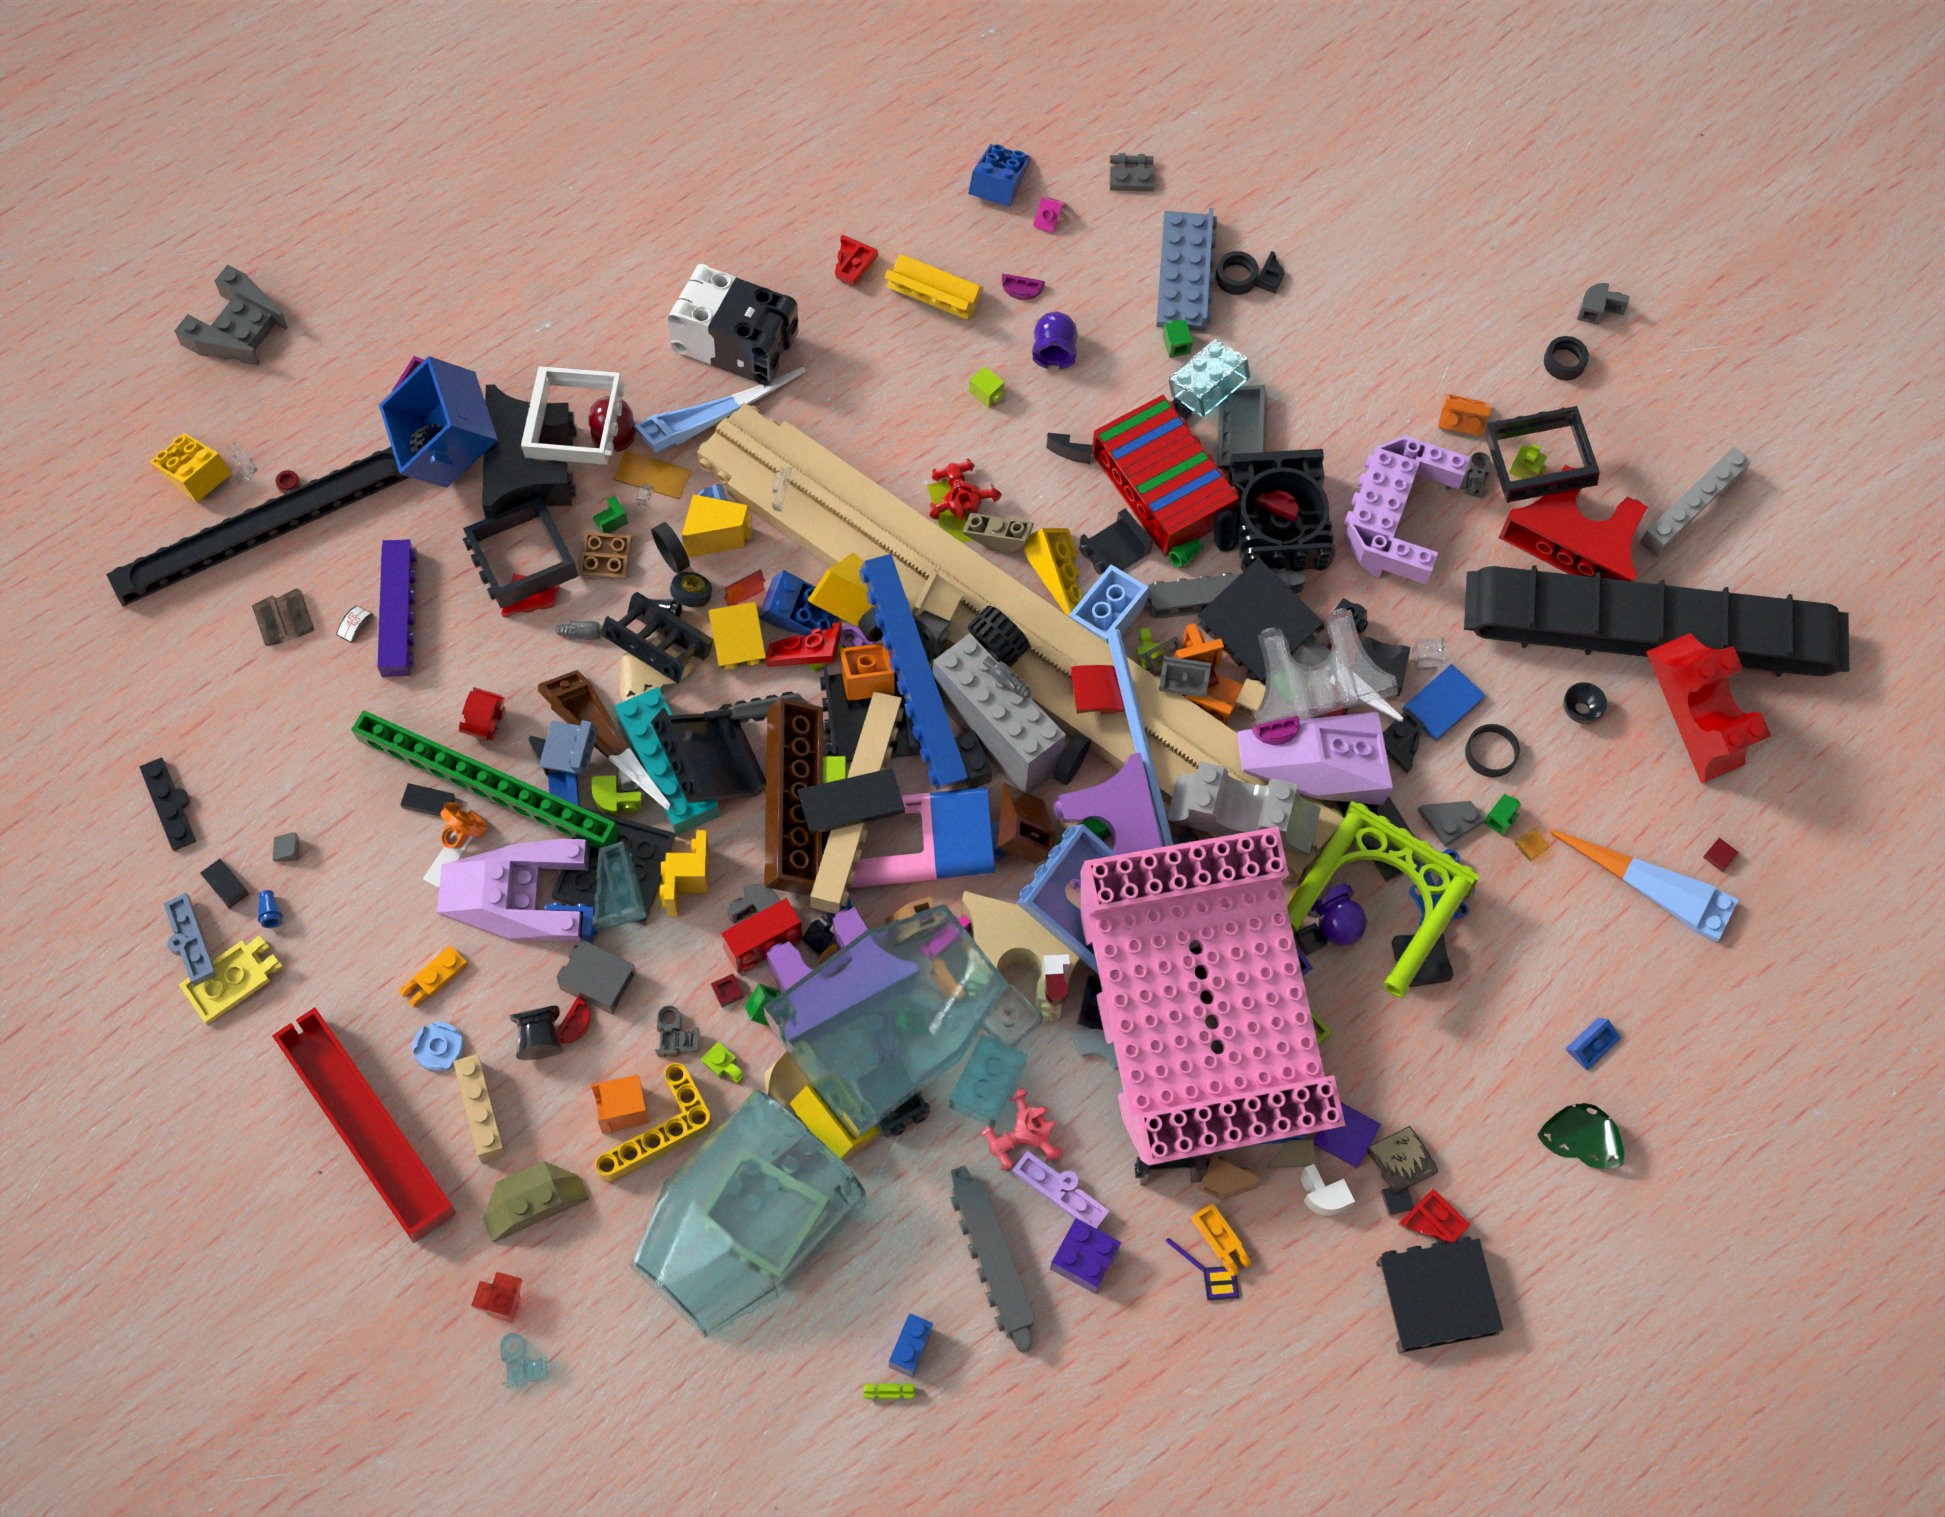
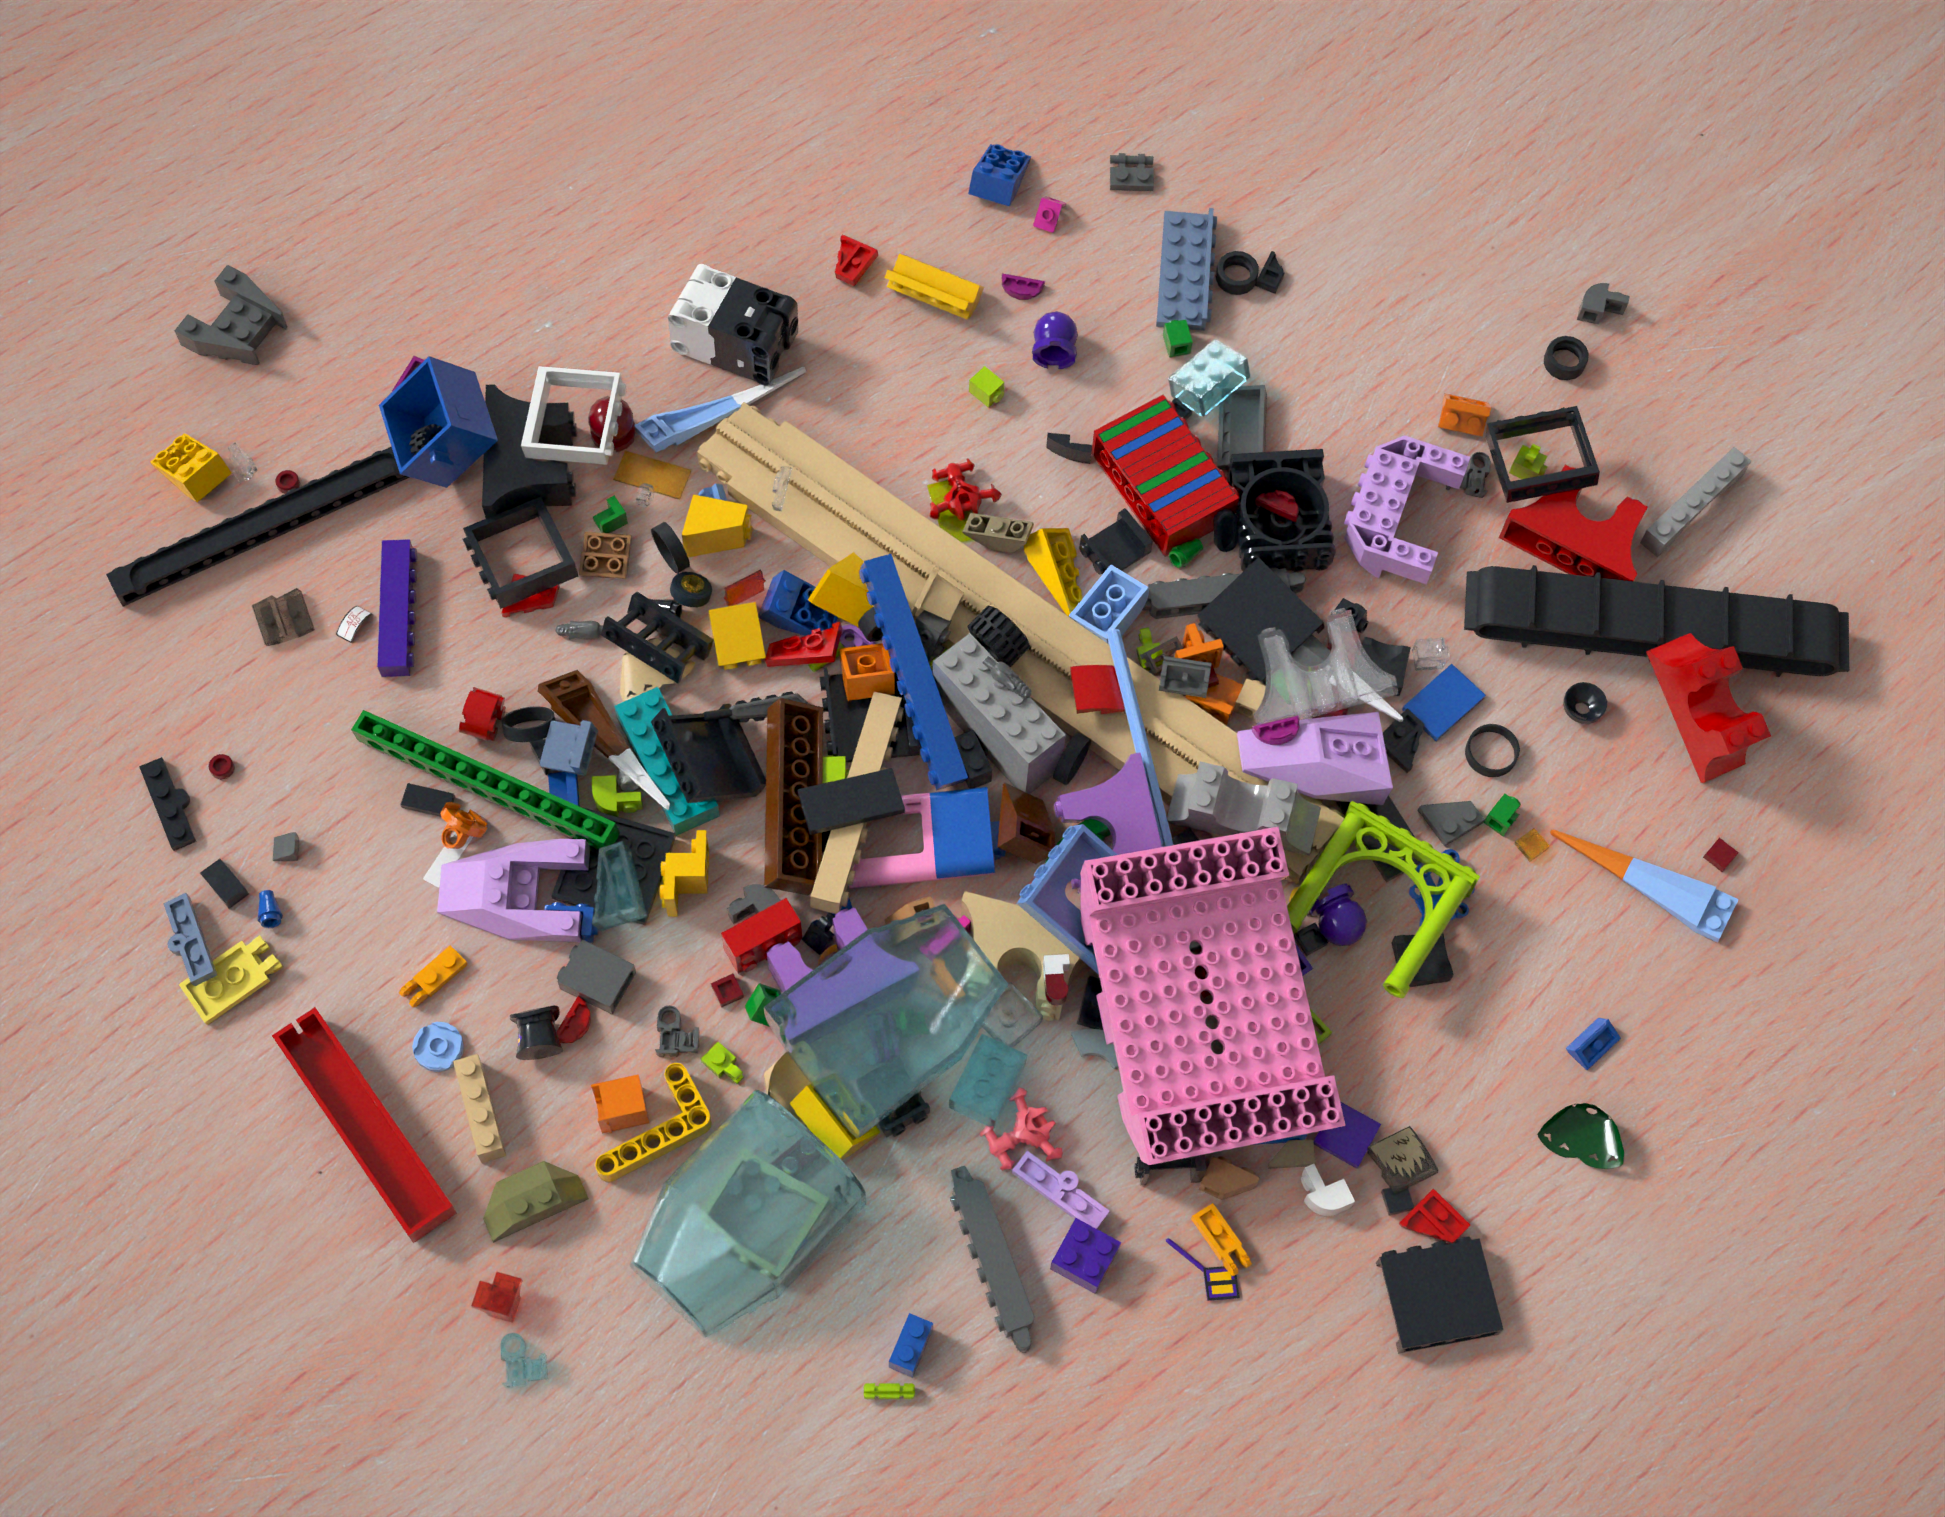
(221, 766): none -> dark red tile
(523, 715): none -> black tyre

